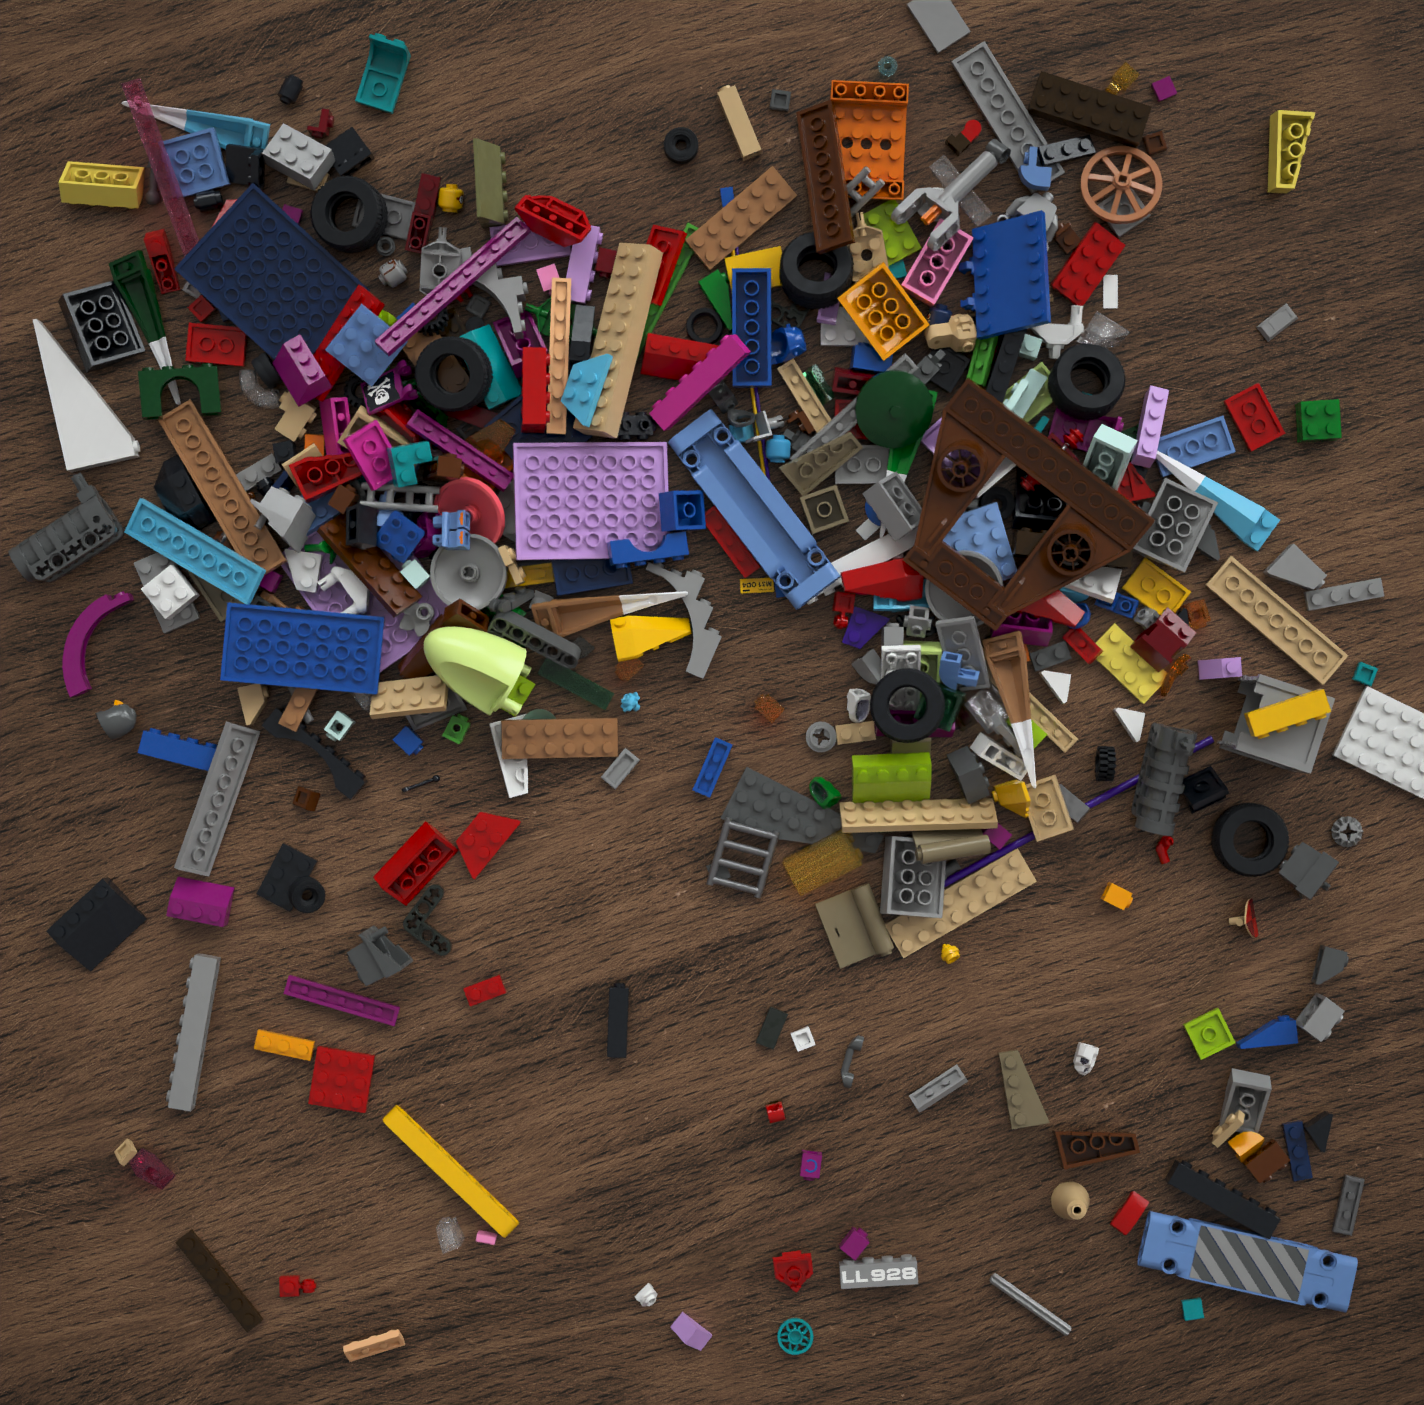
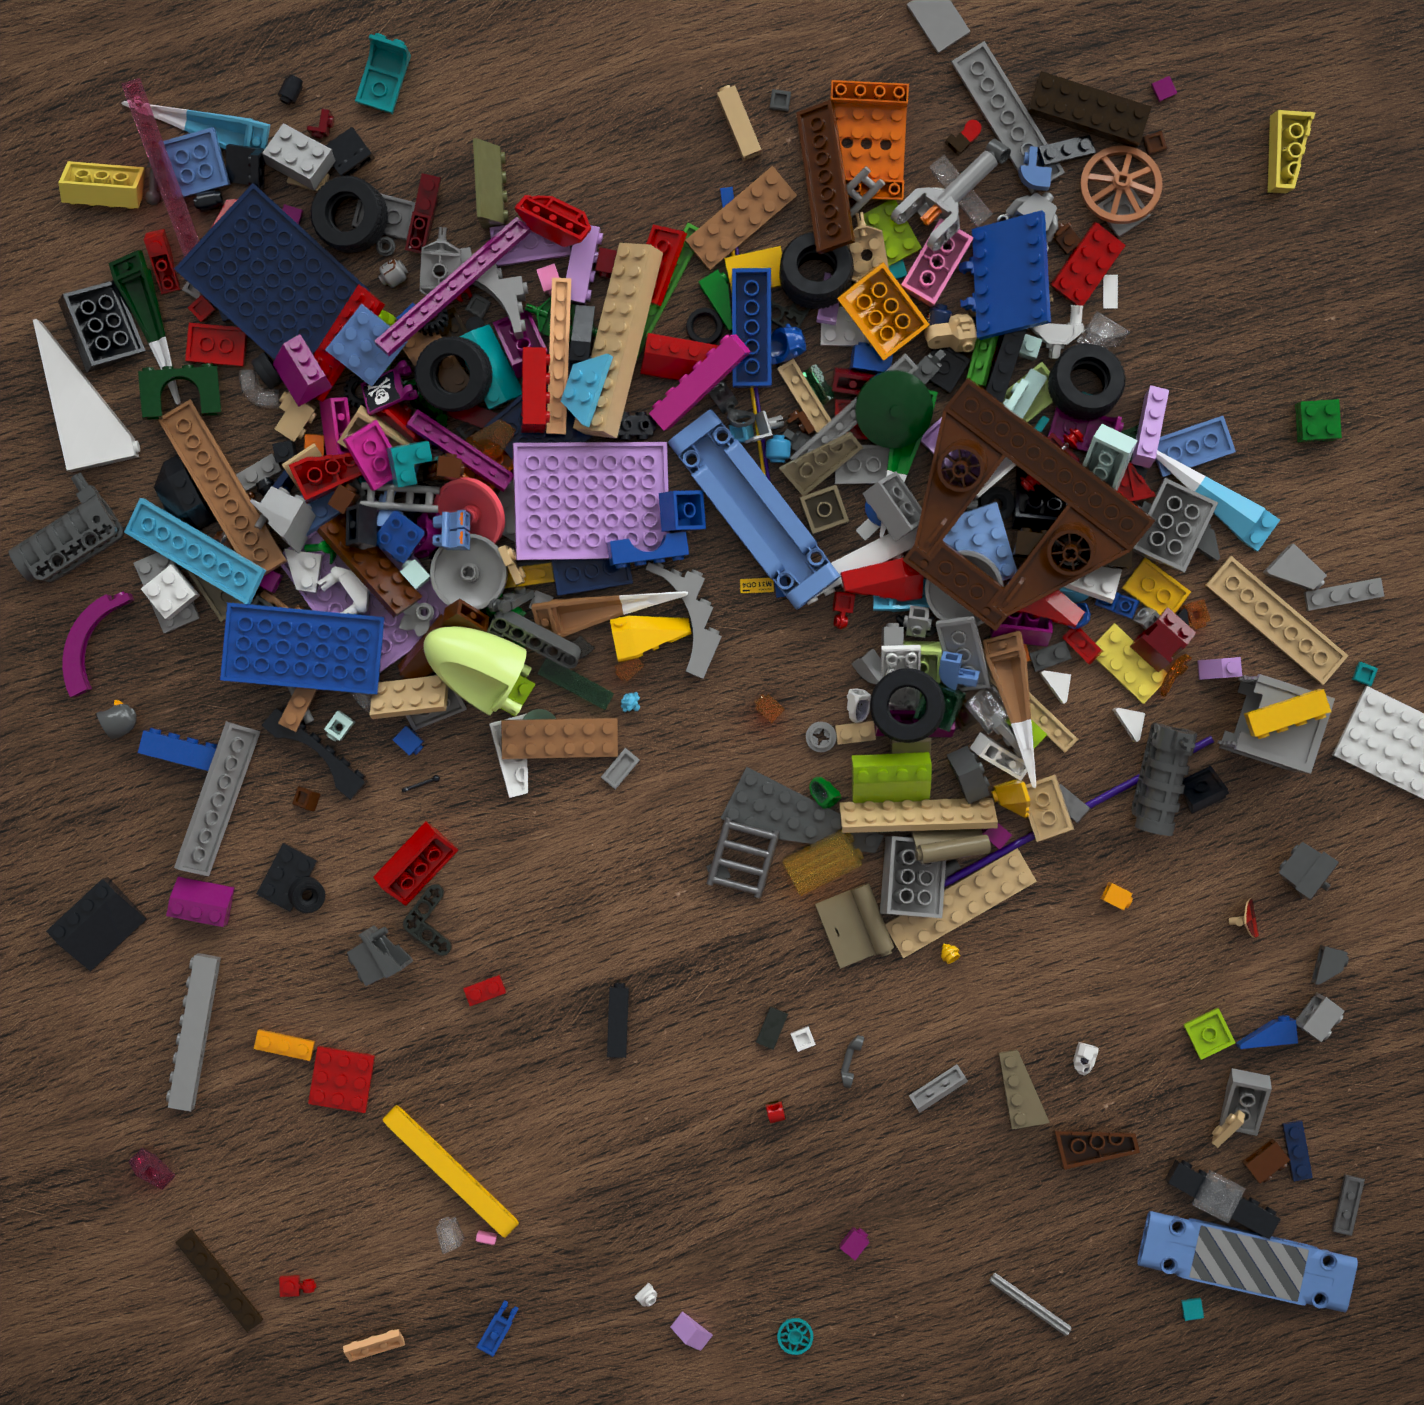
(125, 1152): tan tile -> none
(253, 701): tan slope -> none
(341, 1000): magenta plate -> none
(450, 198): yellow head -> none
(452, 735): bright green brick -> none
(484, 839): red wing -> none
(496, 1330): none -> blue hinge
(681, 134): black tyre -> none
(712, 767): blue plate -> none
(730, 542): red plate -> none
(793, 1268): red plate -> none
(810, 1165): magenta brick -> none
(862, 627): dark purple wing -> none
(878, 1272): light grey brick -> none
(887, 60): clear light blue plate -> none
(1070, 1200): tan cone -> none
(1105, 763): black tyre -> none
(1124, 77): clear yellow plate -> none
(1129, 1213): red slope -> none
(1162, 847): red arm -> none
(1218, 1196): none -> clear plate
(1246, 1144): light orange brick -> none
(1254, 417): red plate -> none
(1275, 846): black tyre -> none
(1277, 322): light grey tile -> none
(1318, 1129): black slope -> none
(1340, 825): light grey gear -> none

